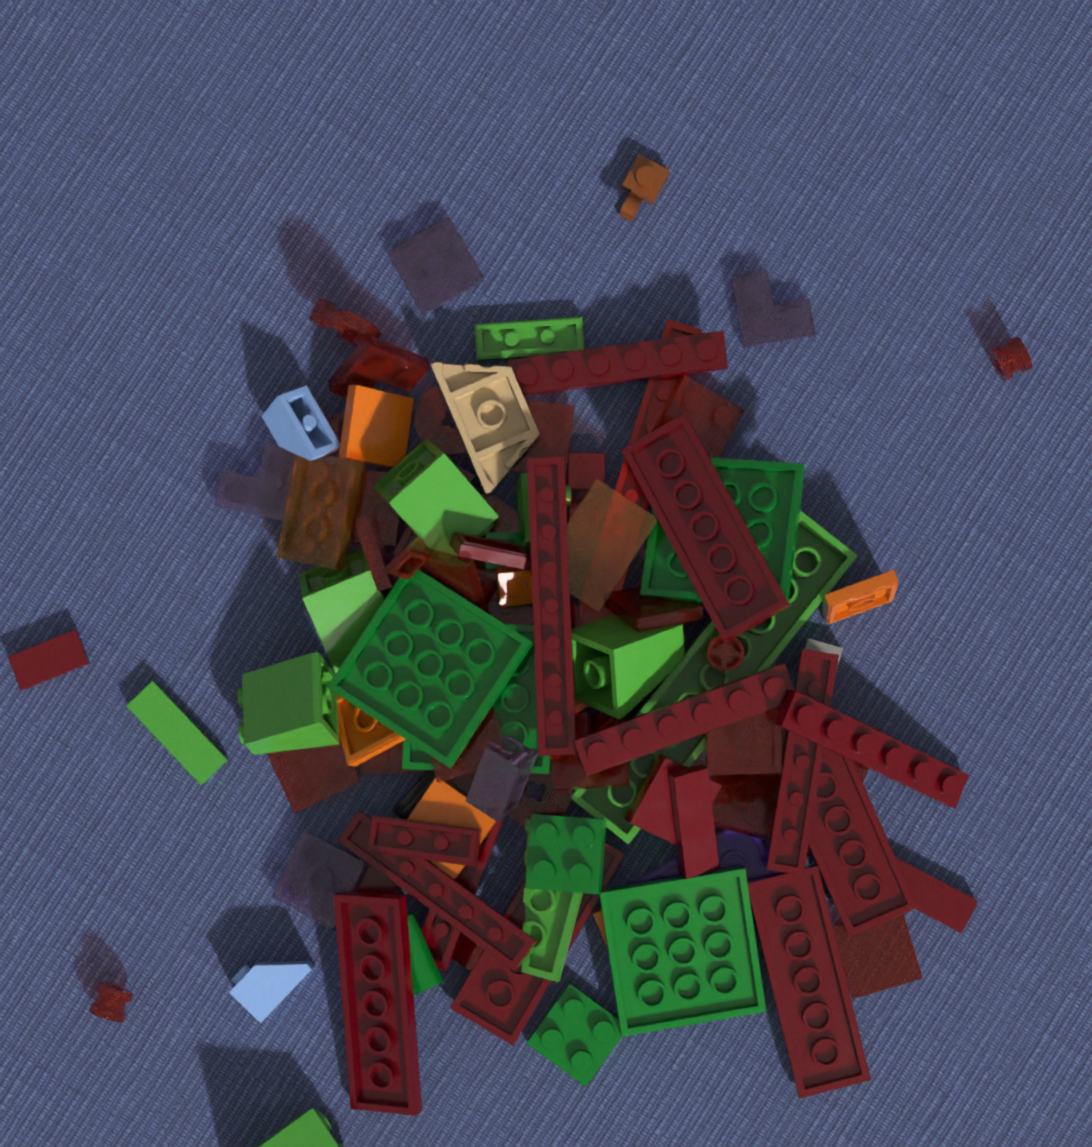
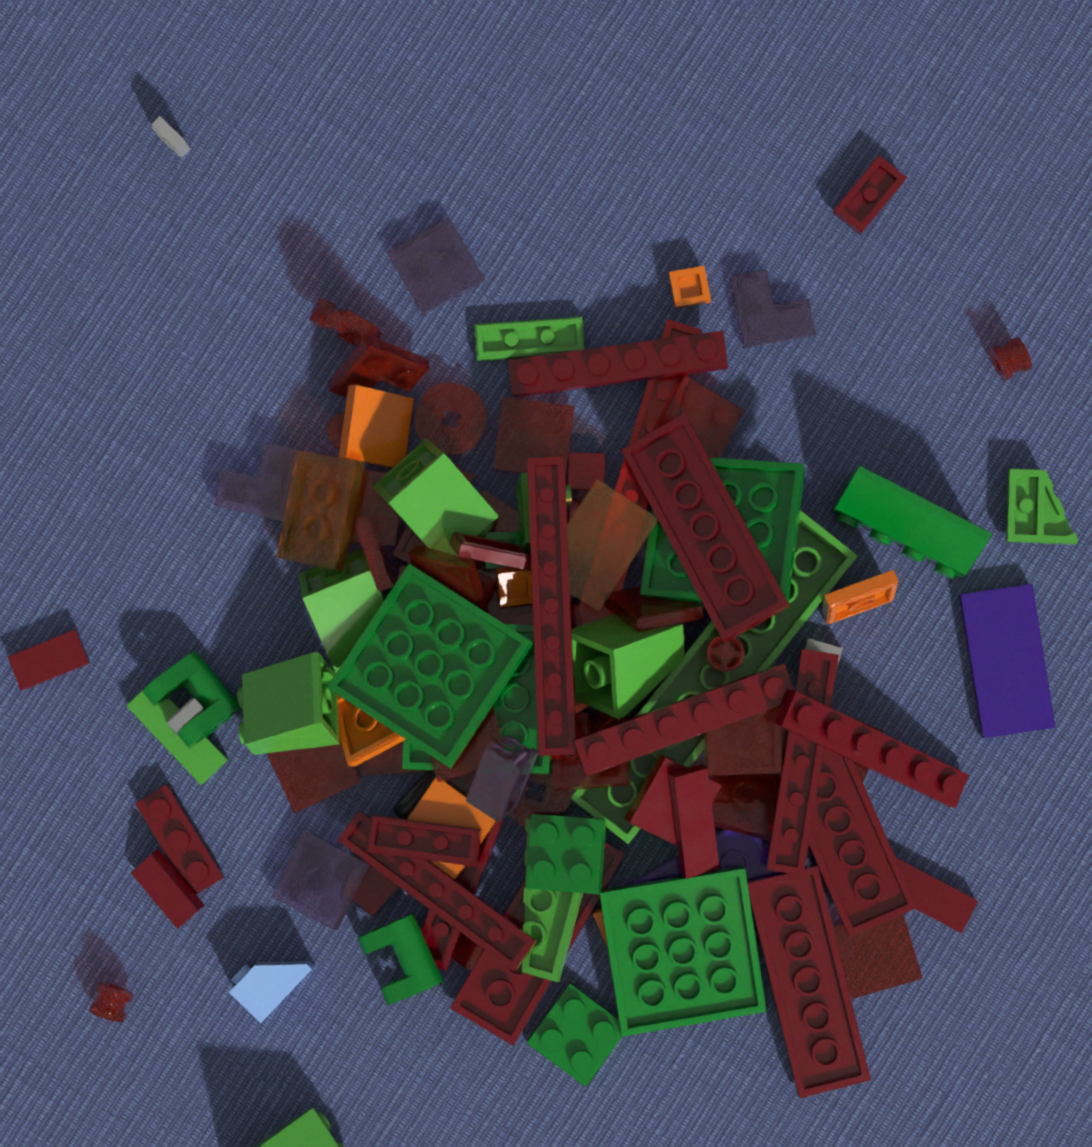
(167, 889): none -> dark red tile
(170, 137): none -> light grey tile
(179, 839): none -> dark red plate
(184, 715): none -> light grey tile
(205, 687): none -> green connector
(300, 425): light blue slope -> none
(378, 1002): dark red plate -> none
(409, 559): clear red slope -> none
(488, 417): tan wing -> none
(642, 183): dark orange plate -> none
(689, 287): none -> orange plate
(869, 195): none -> dark red plate
(910, 523): none -> green slope
(1007, 661): none -> dark purple tile
(1034, 510): none -> bright green wing

